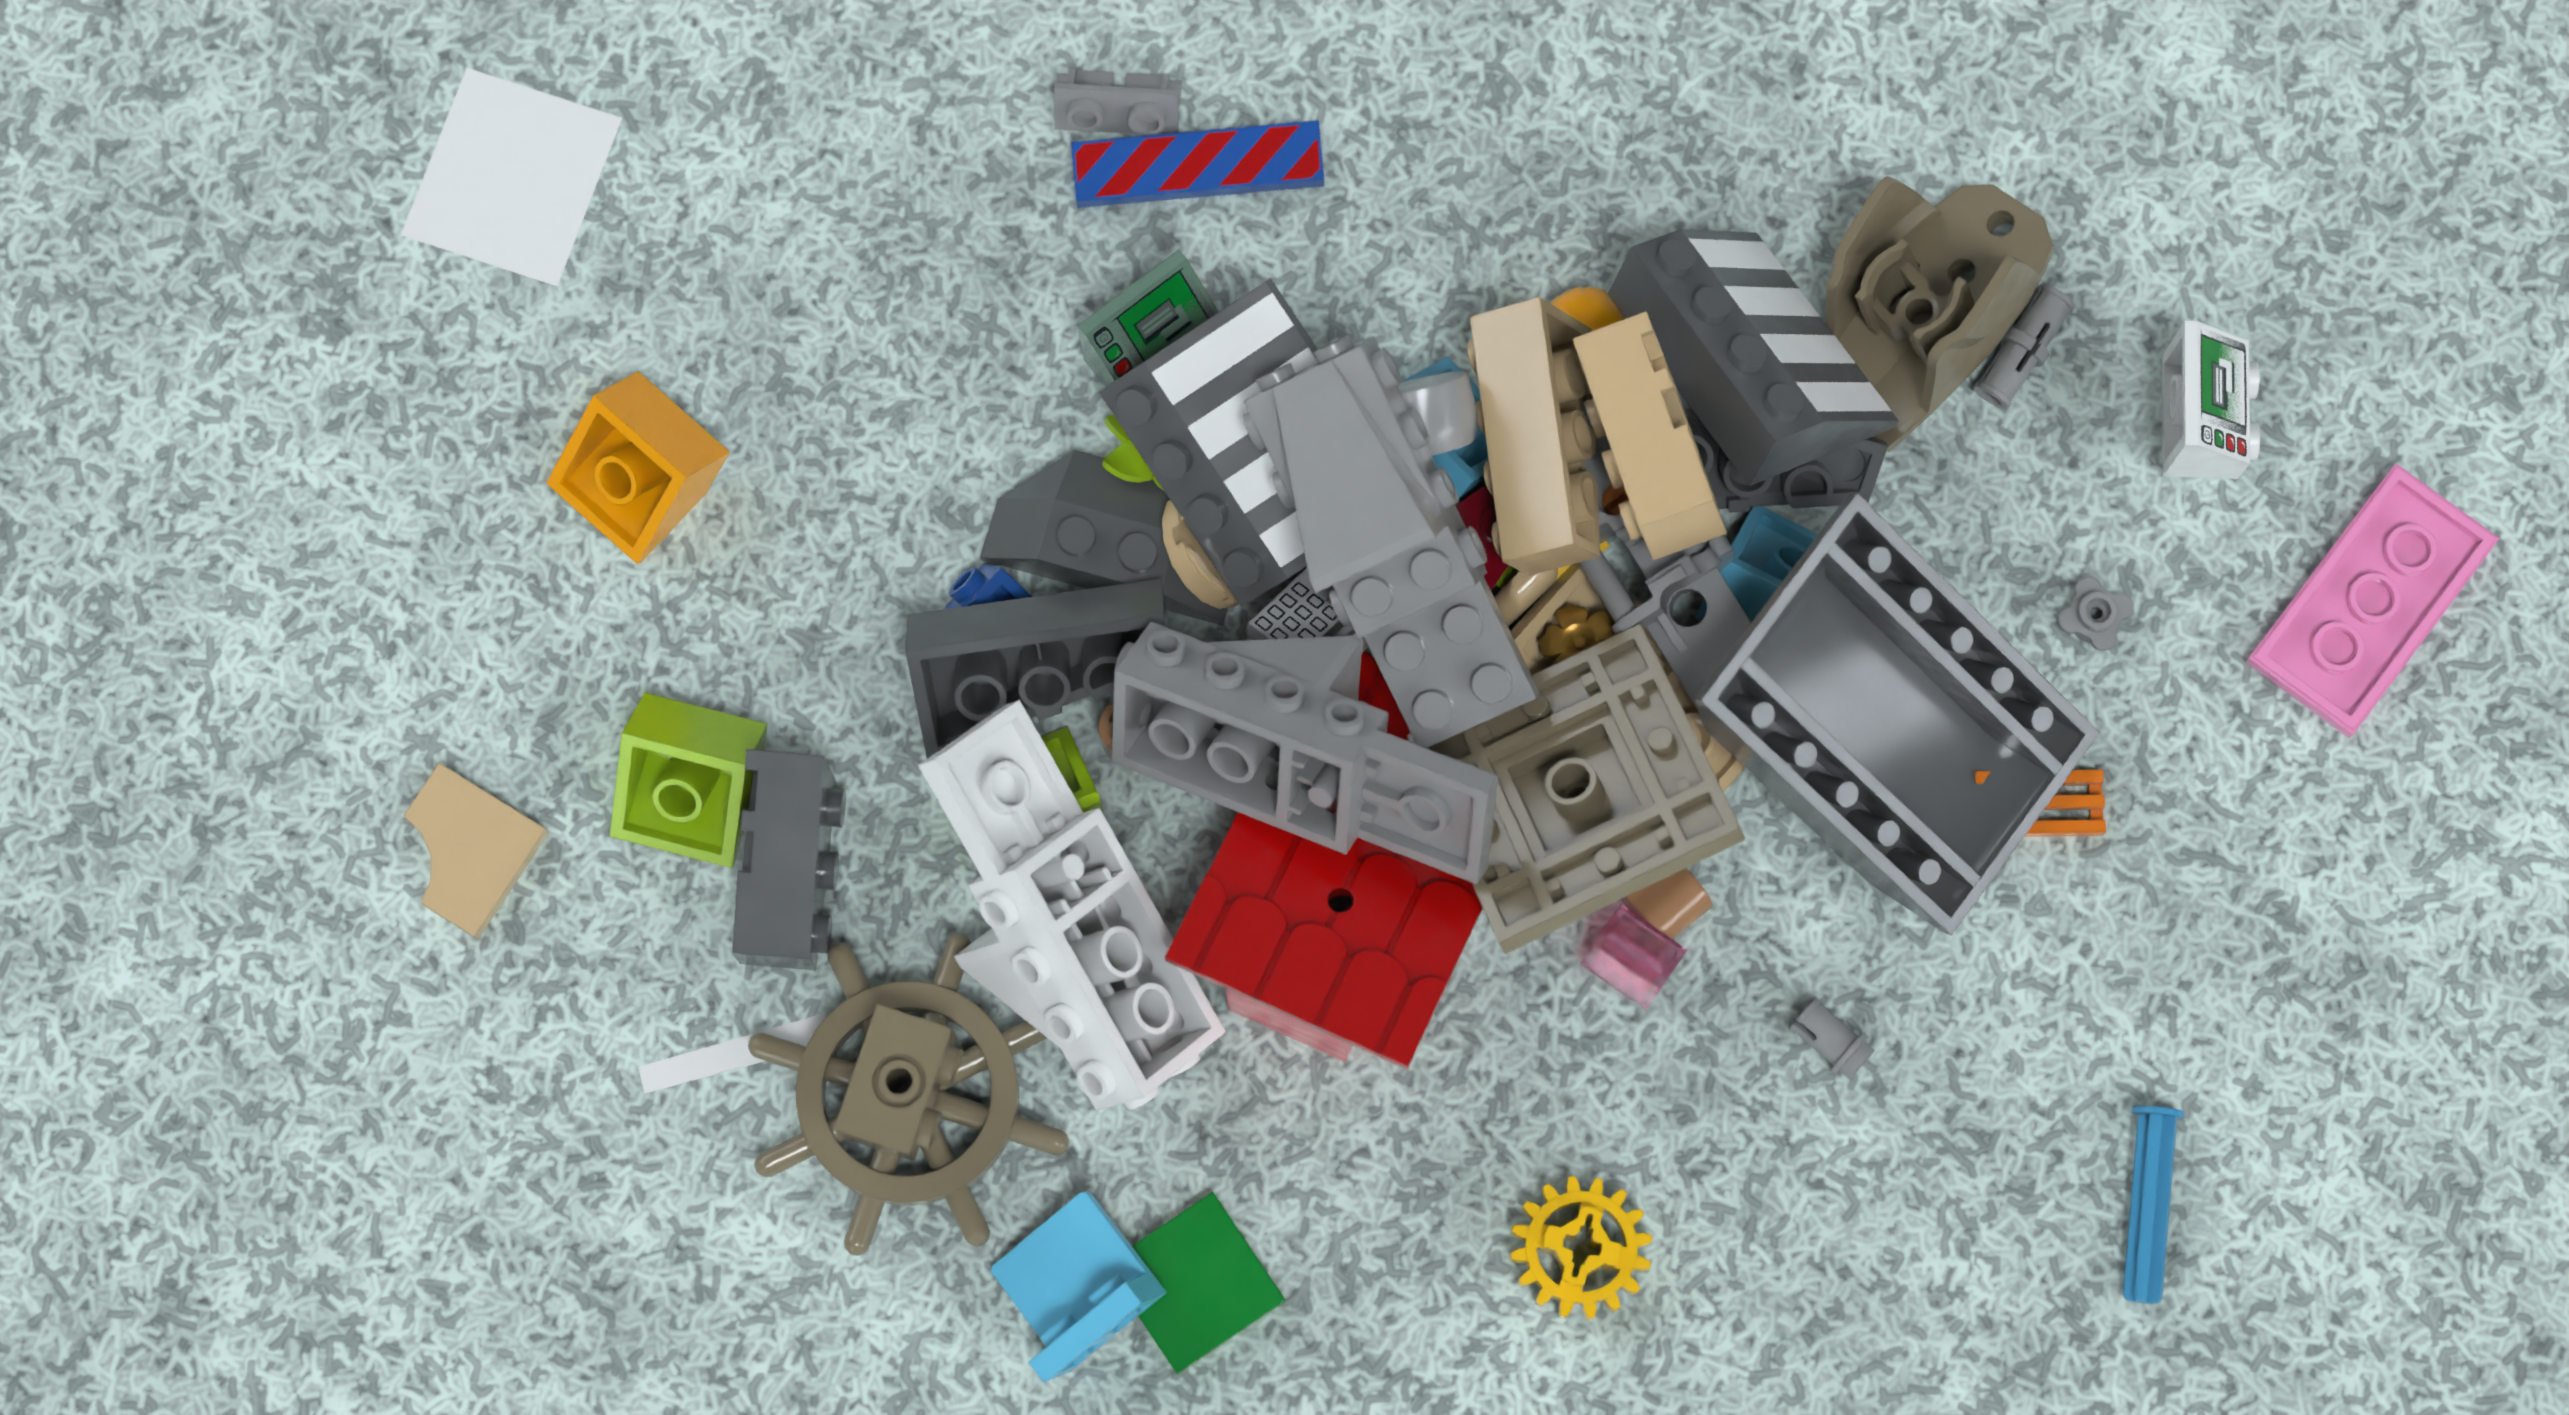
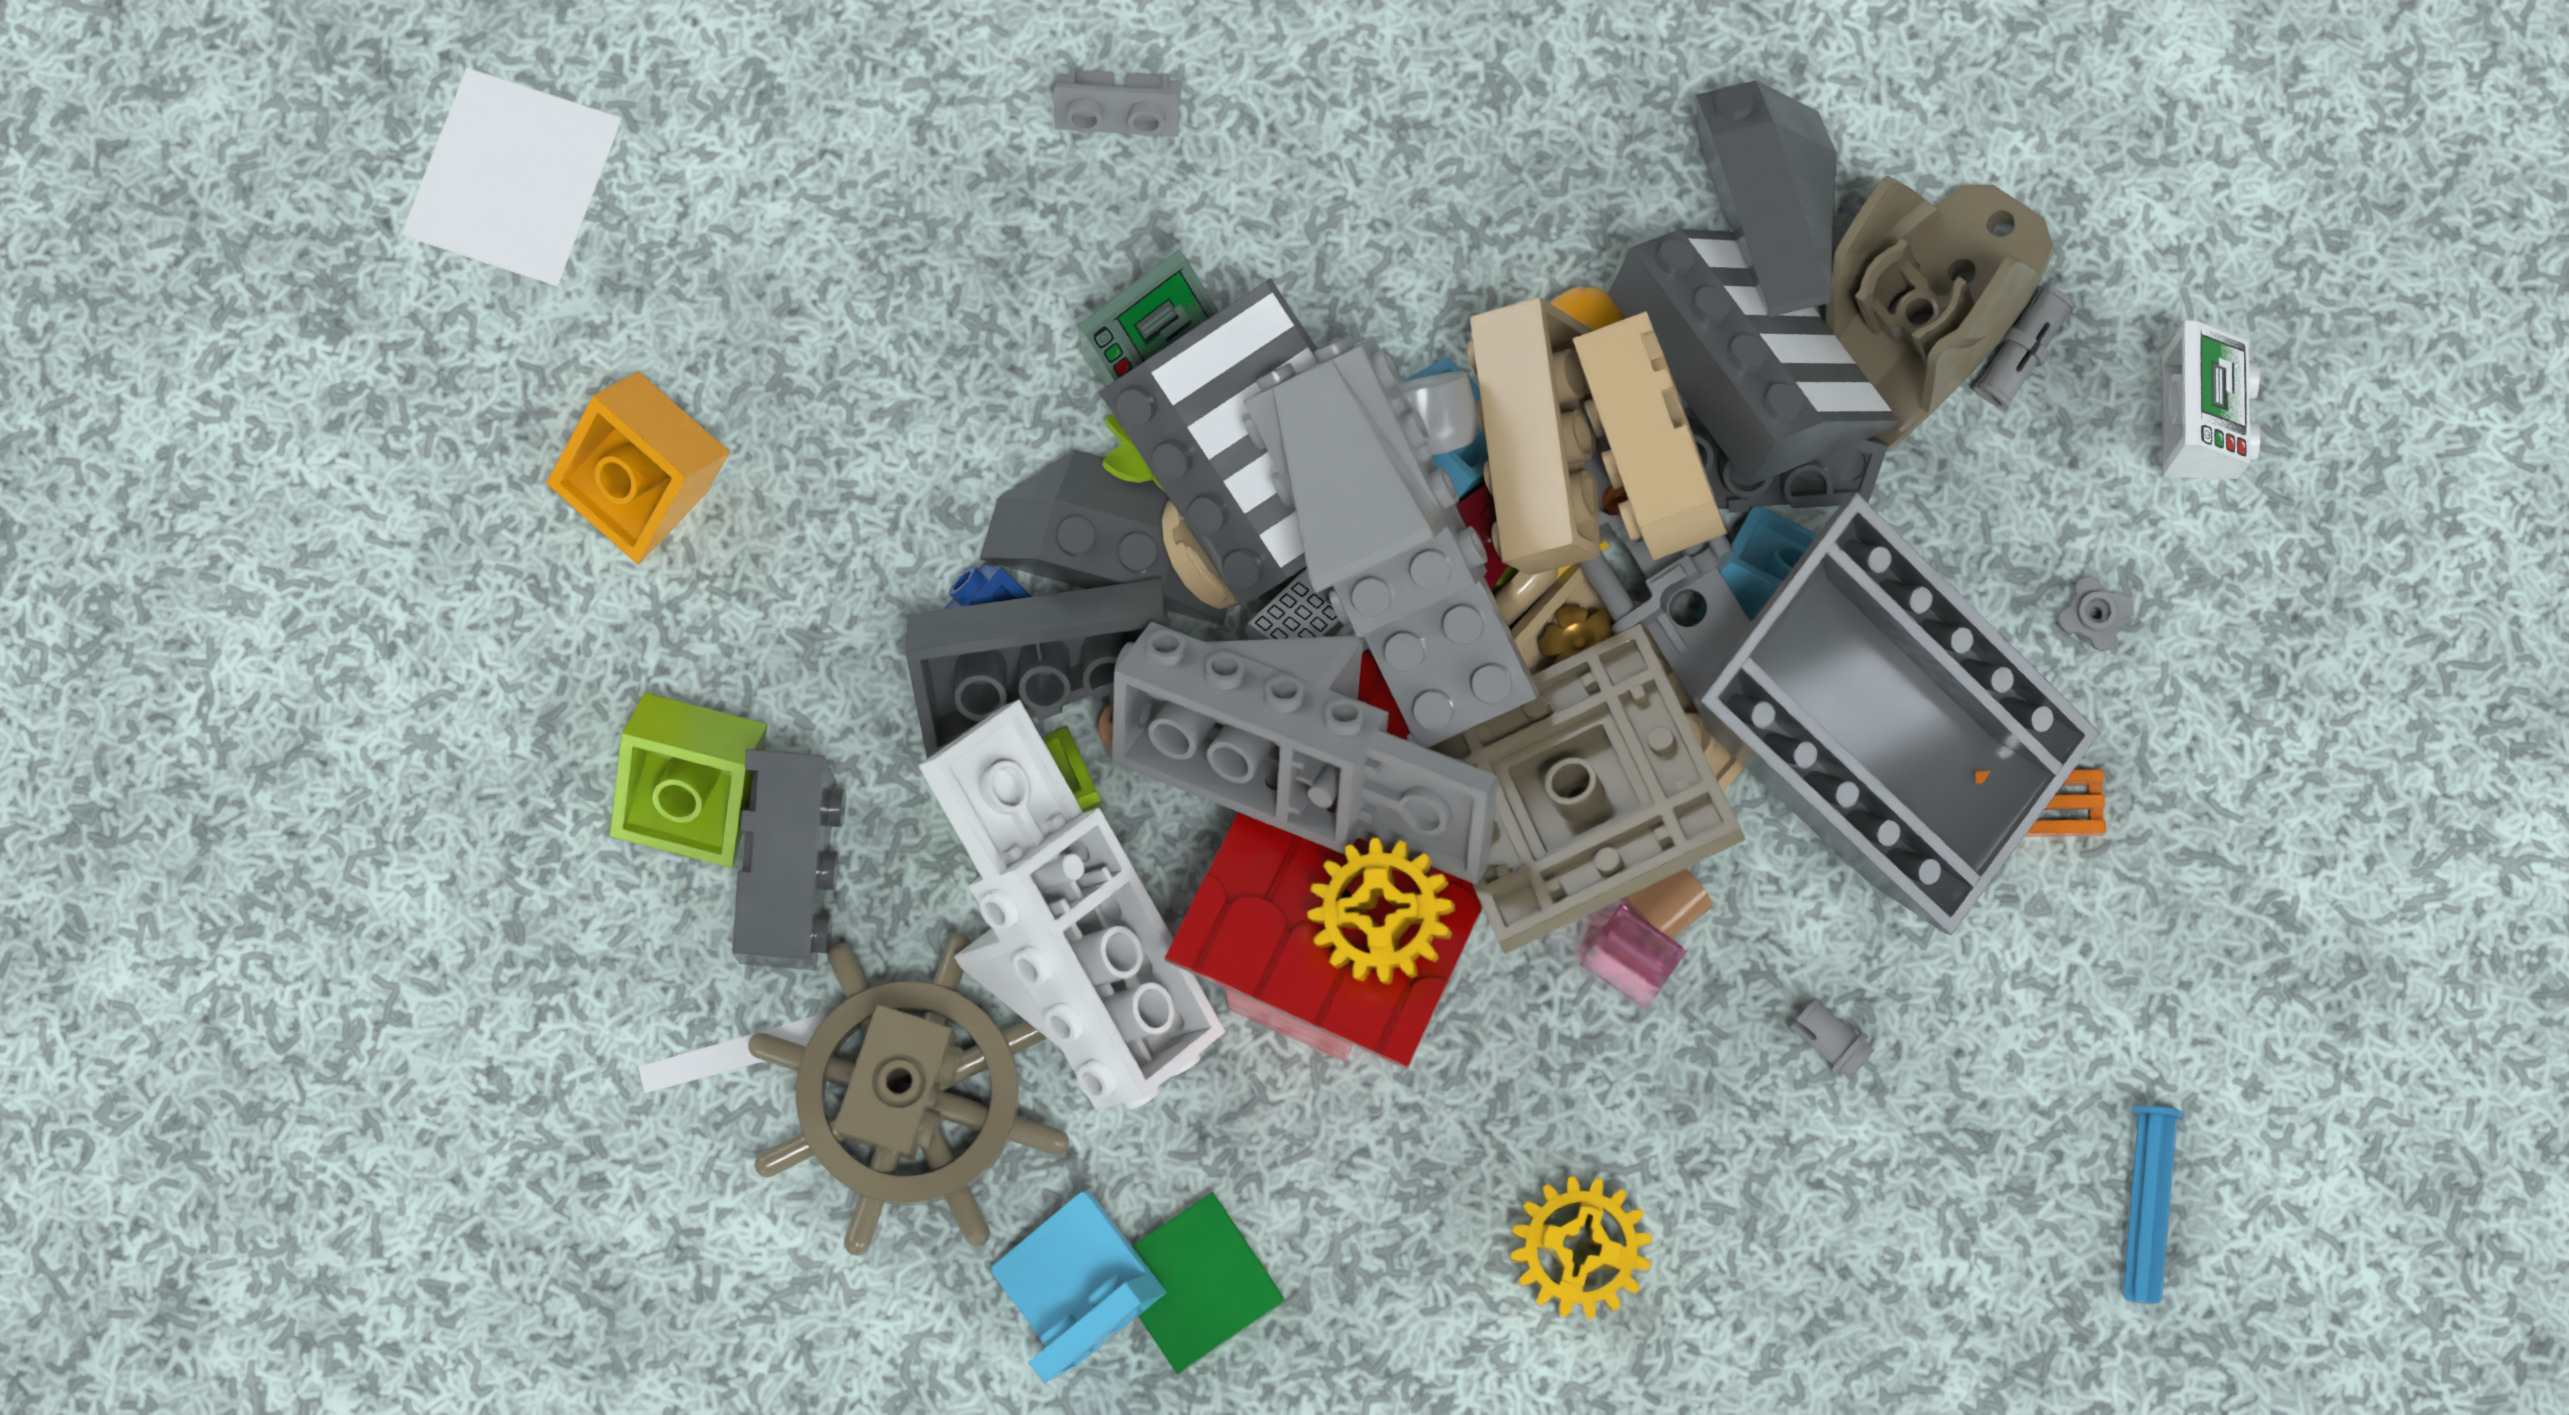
(473, 847): tan tile -> none
(1197, 164): blue tile -> none
(1383, 940): none -> yellow gear
(1776, 188): none -> dark grey wedge
(2372, 600): bright pink tile -> none

